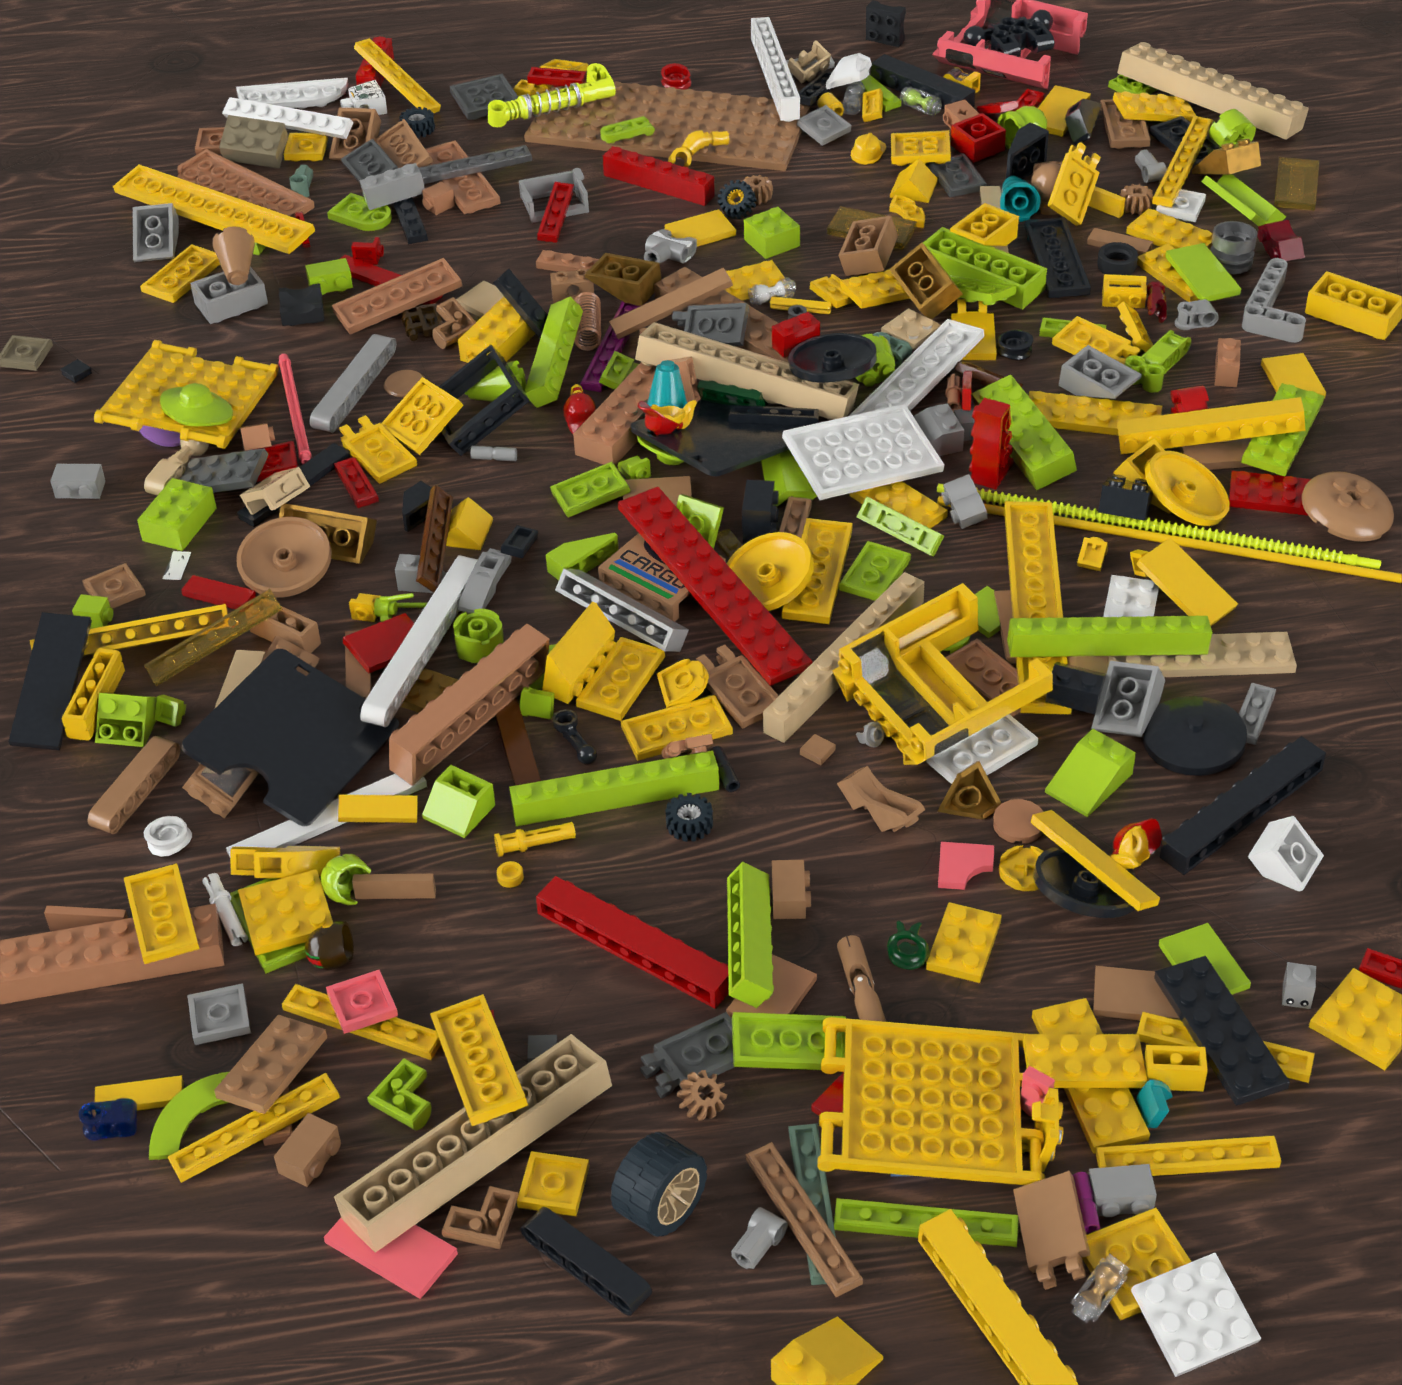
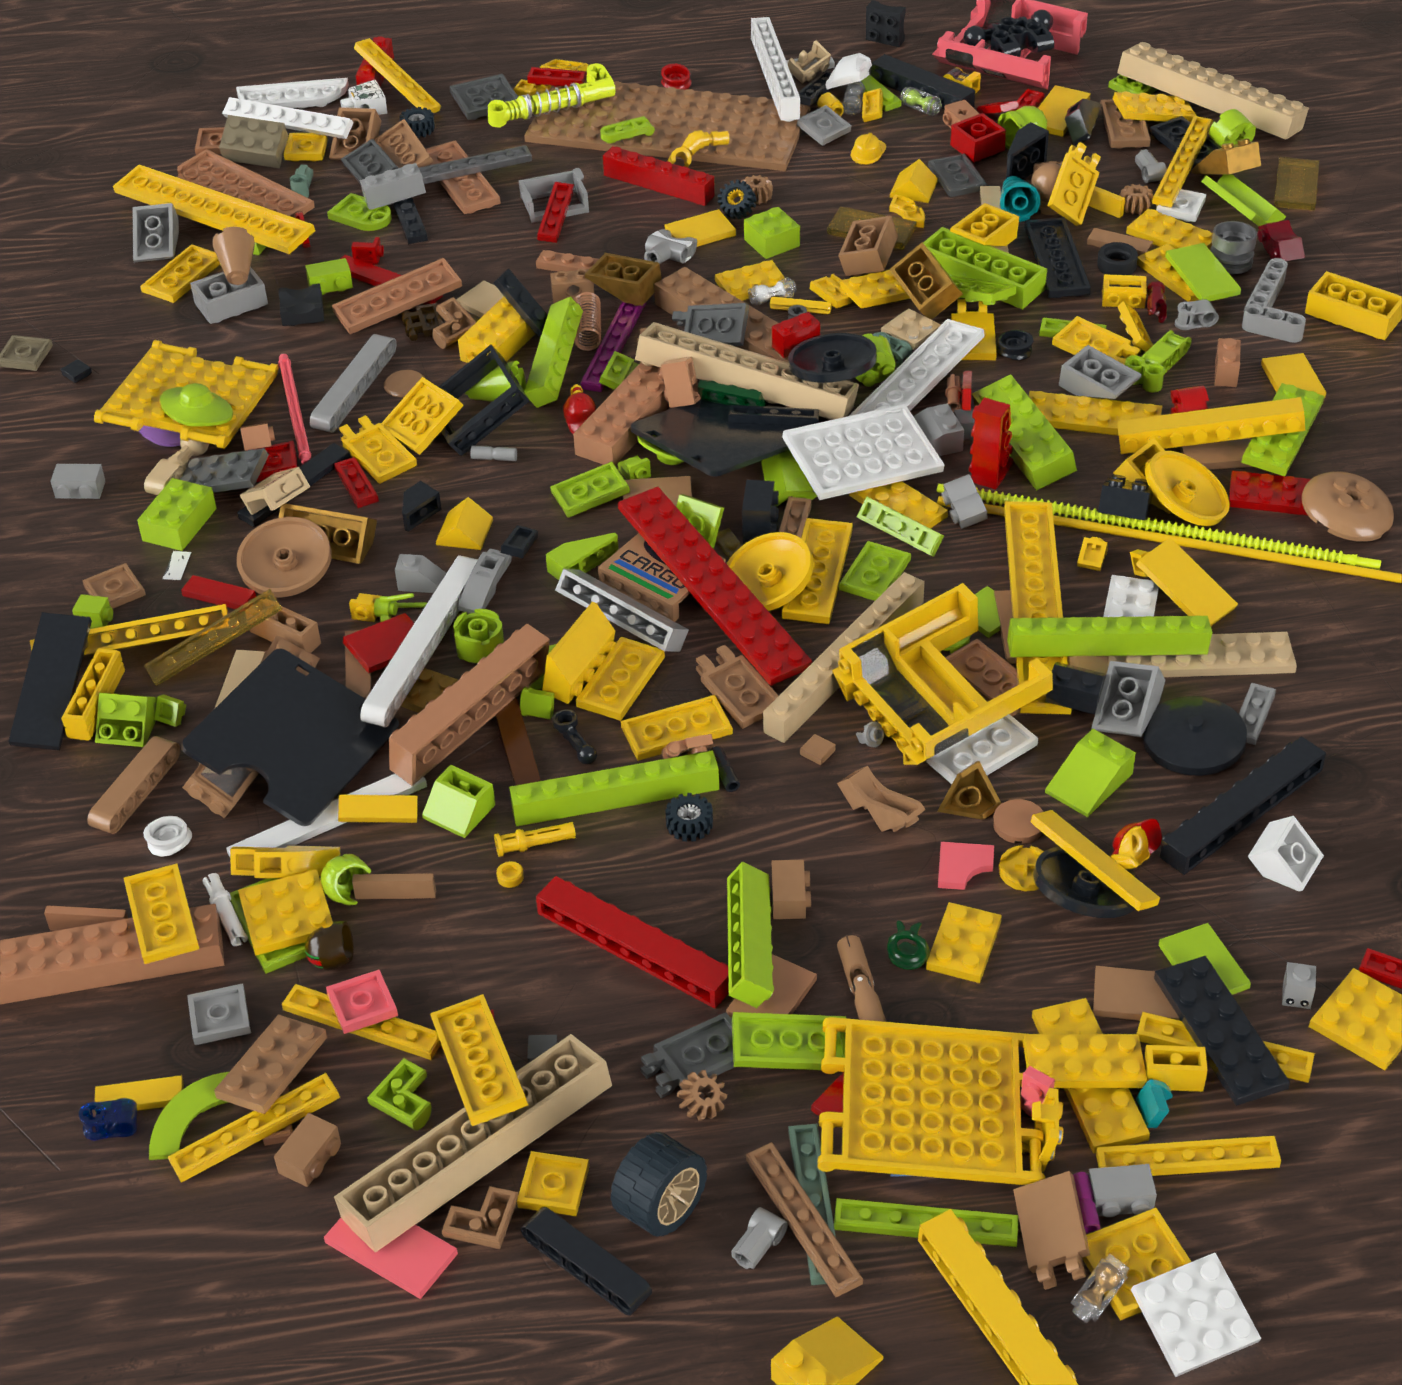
(434, 539): reddish brown tile -> none
(438, 198): nougat brick -> none
(667, 386): teal cone -> none
(667, 418): hair -> none
(671, 302): medium nougat tile -> none
(682, 682): yellow tile -> none
(926, 146): yellow plate -> none
(987, 377): reddish brown plate -> none

